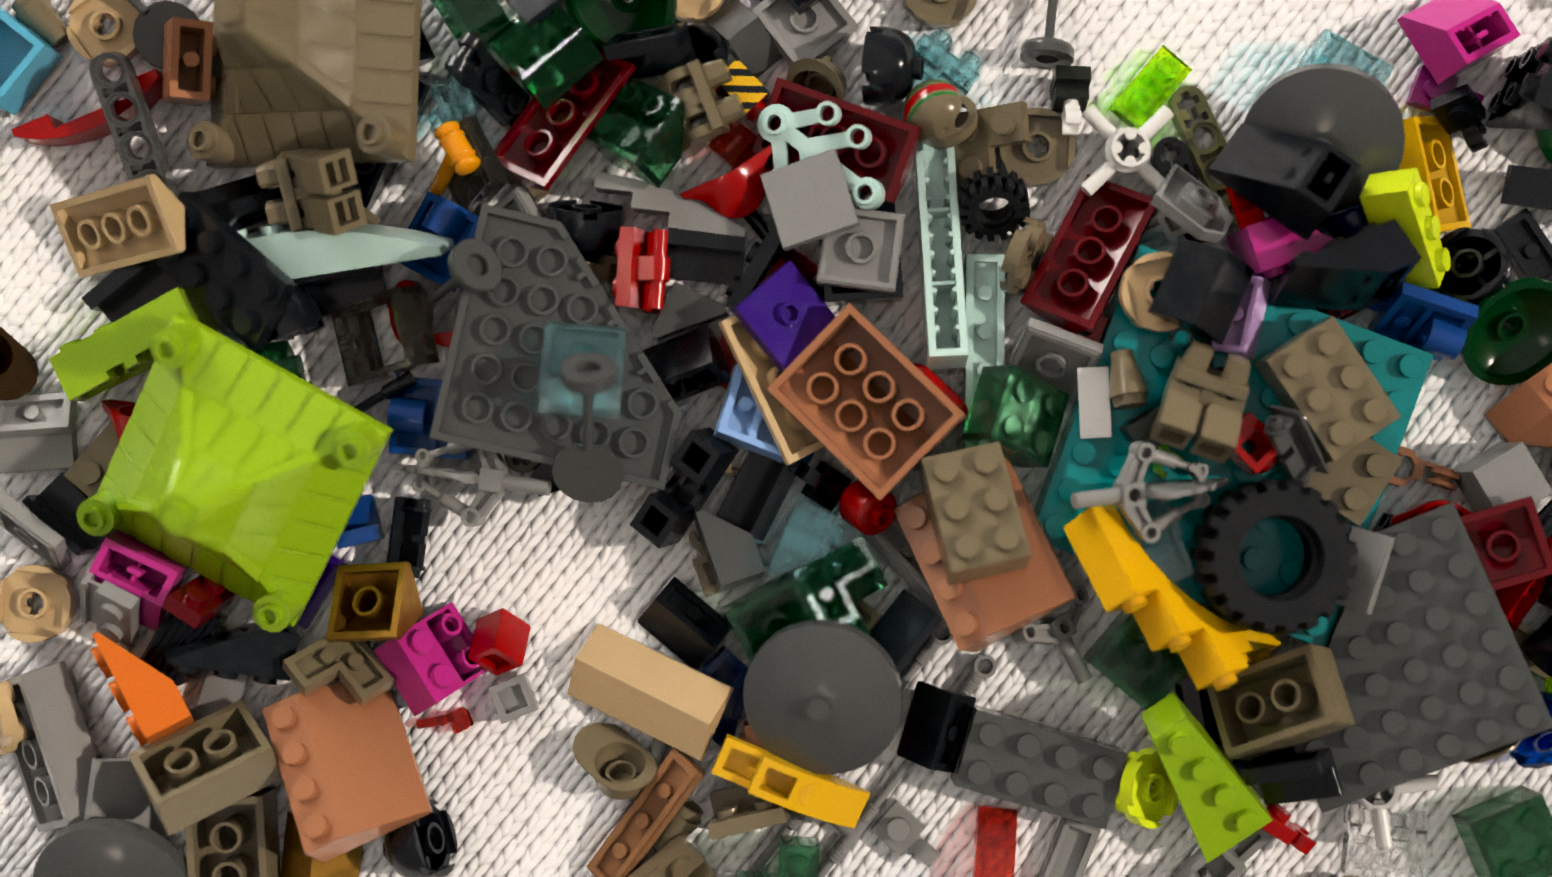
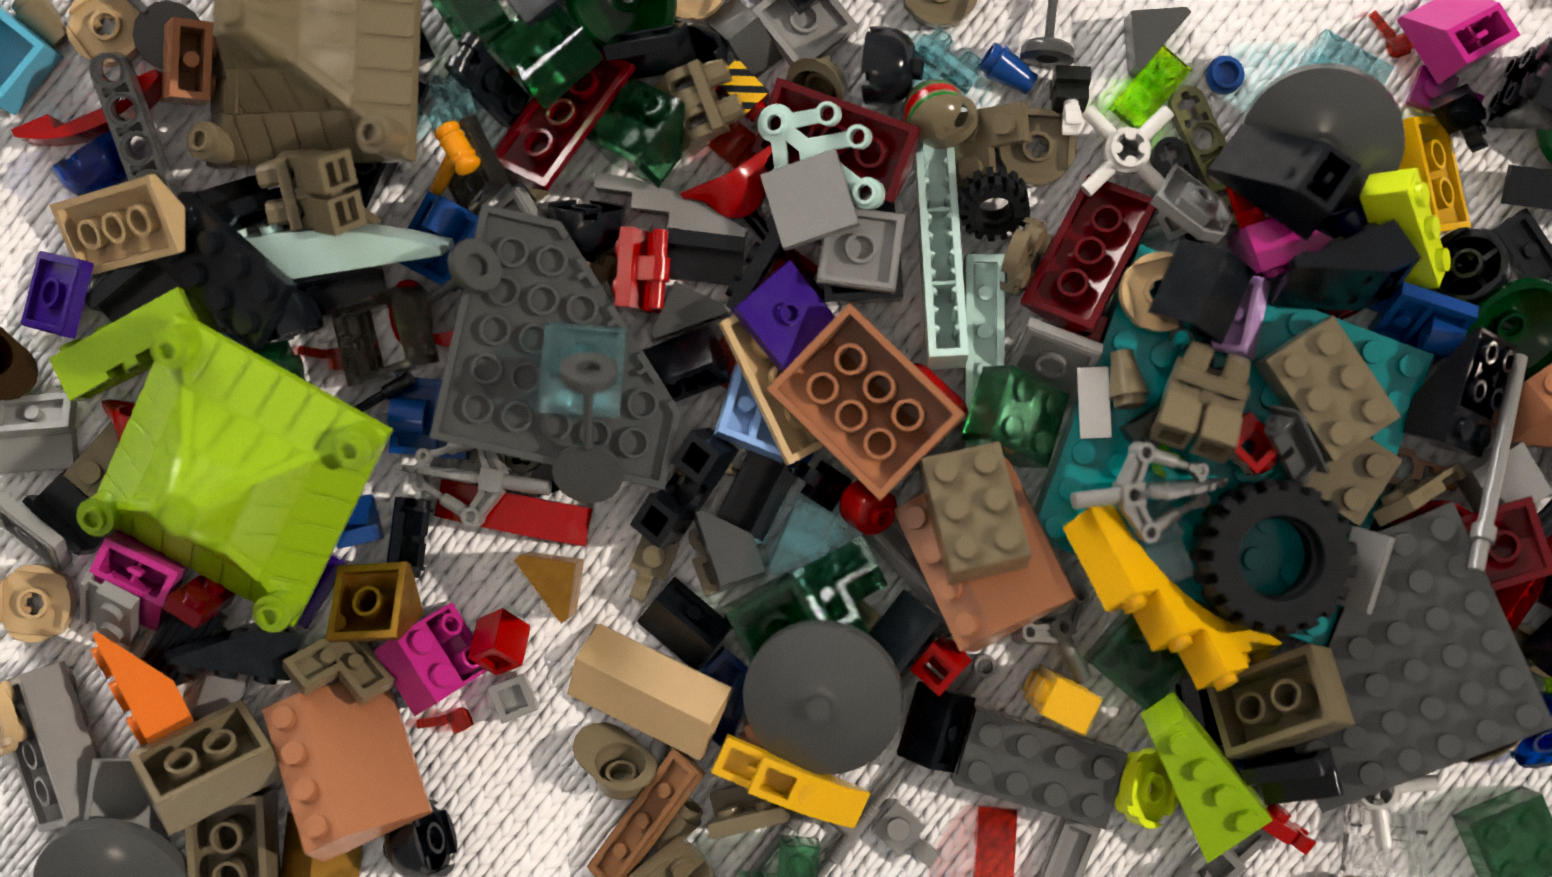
(57, 294): none -> dark purple plate
(91, 167): none -> clear blue cylinder
(331, 354): none -> clear red hand
(524, 515): none -> red slope
(555, 580): none -> pearl gold slope
(651, 563): none -> dark tan plate
(946, 659): none -> red brick
(1007, 68): none -> blue cone
(1061, 698): none -> yellow arch
(1147, 33): none -> dark grey slope
(1224, 75): none -> blue plate
(1395, 44): none -> clear red hand
(1410, 496): none -> dark tan wing
(1463, 395): none -> black slope
(1484, 531): none -> light grey bar

